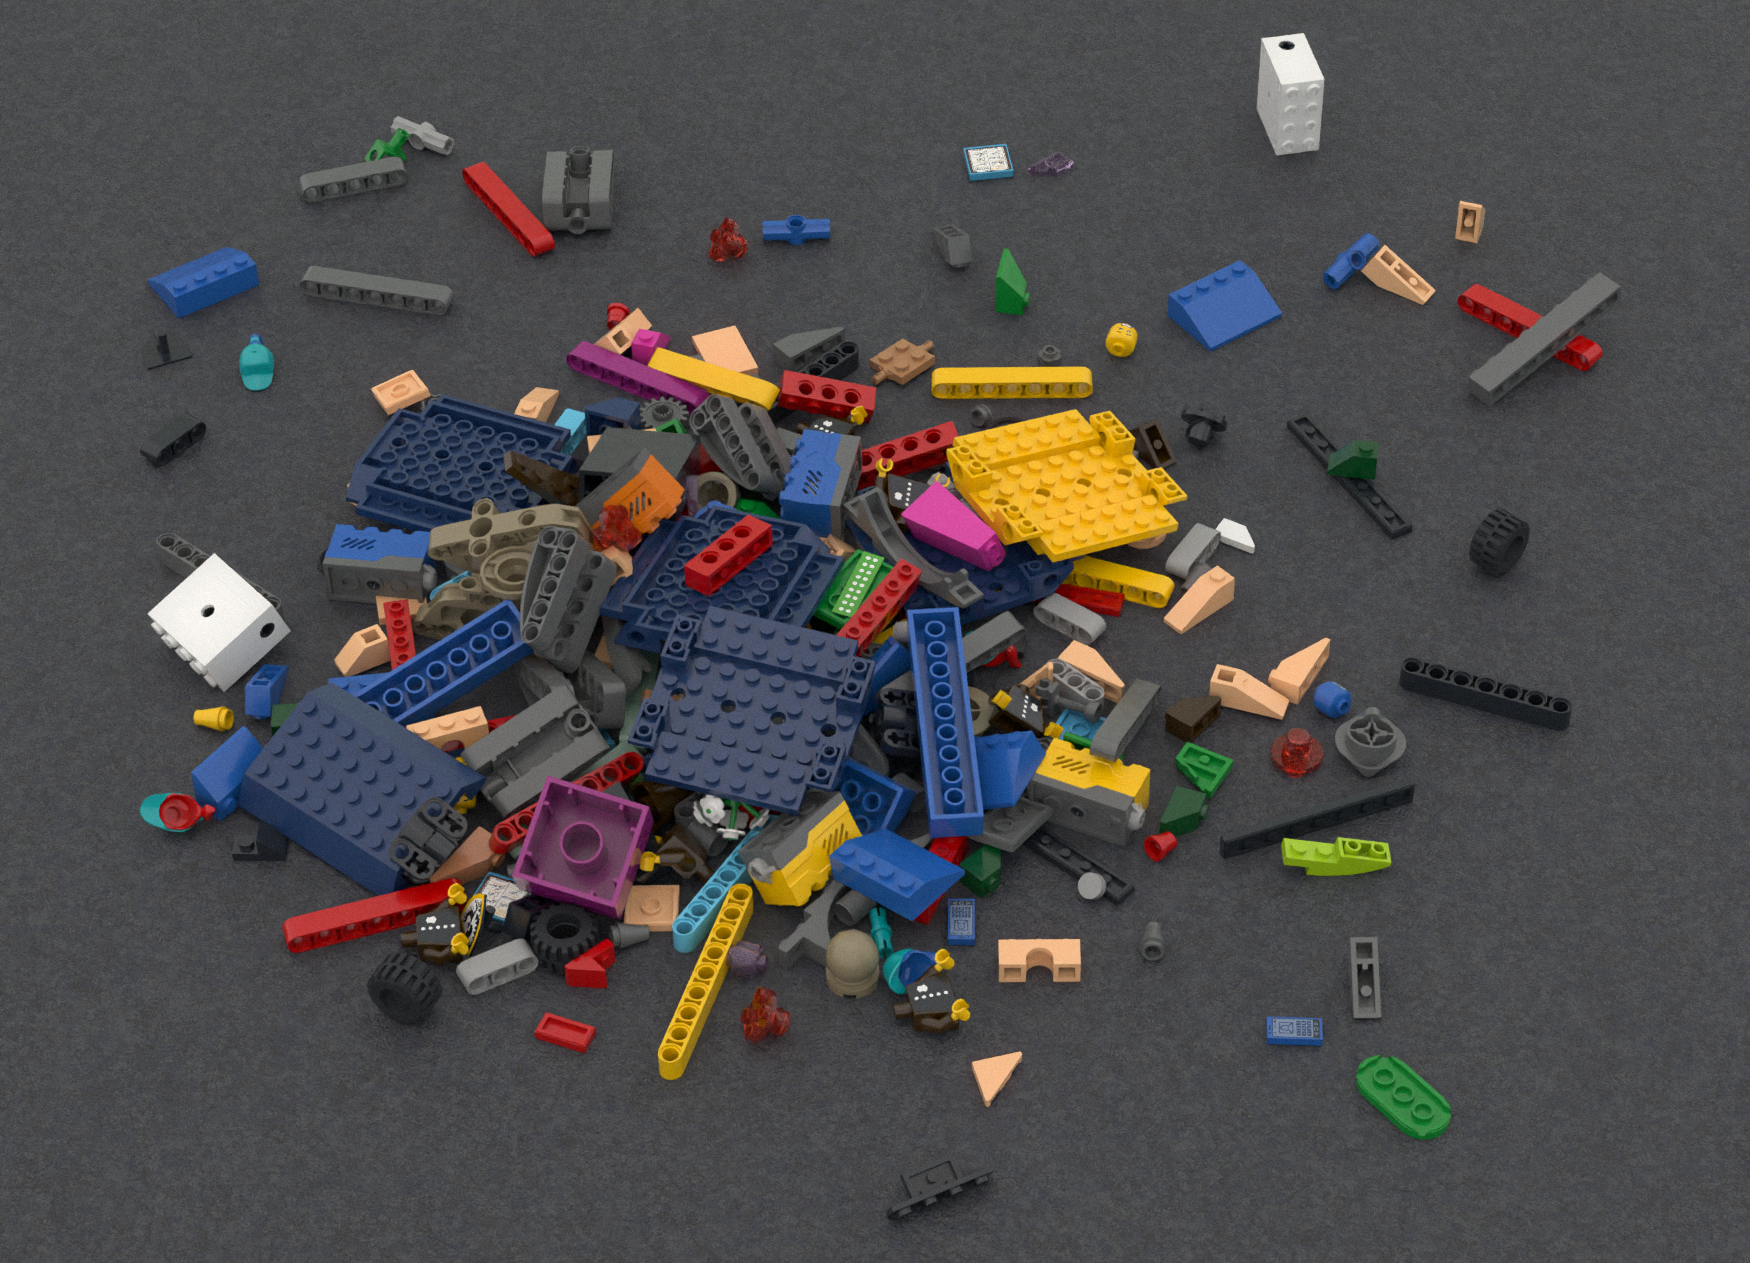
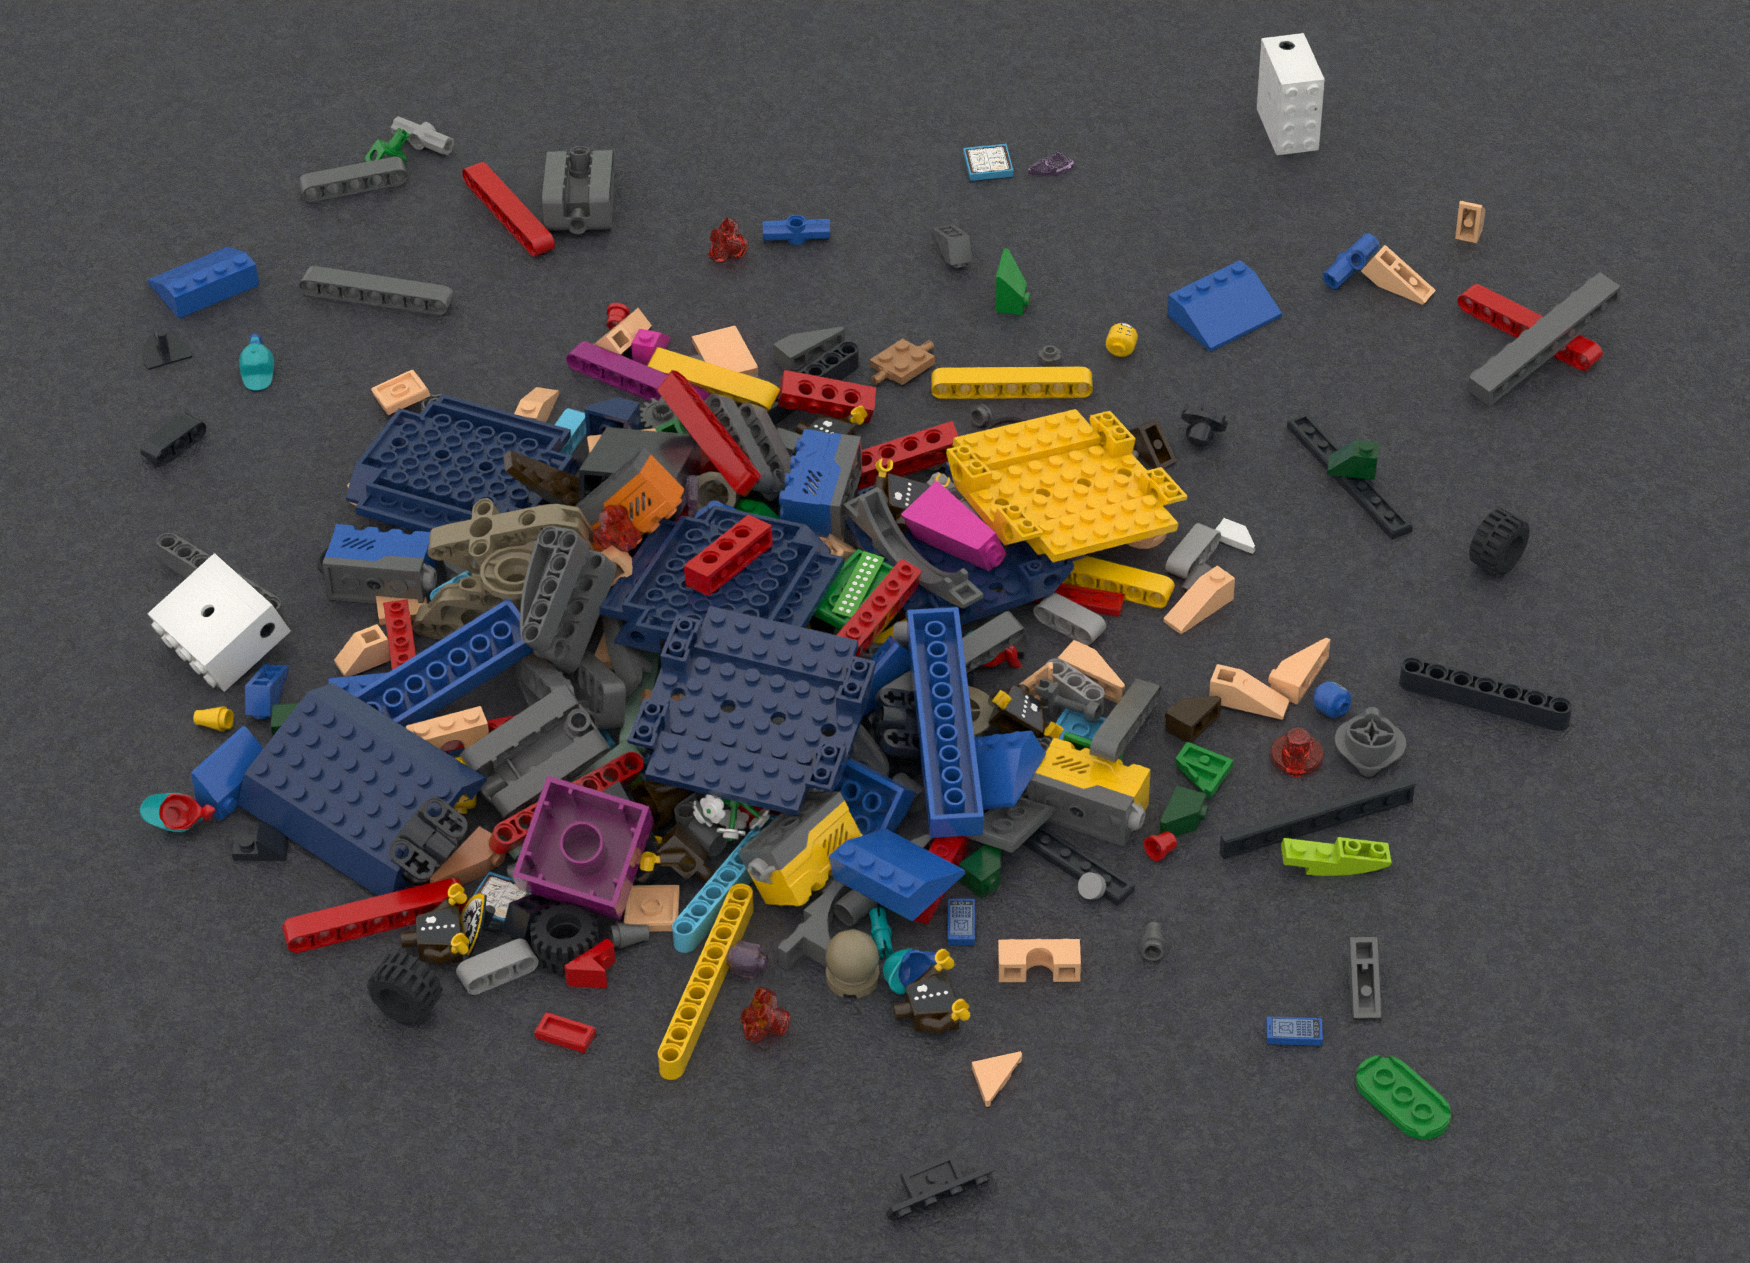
(709, 433): none -> red beam

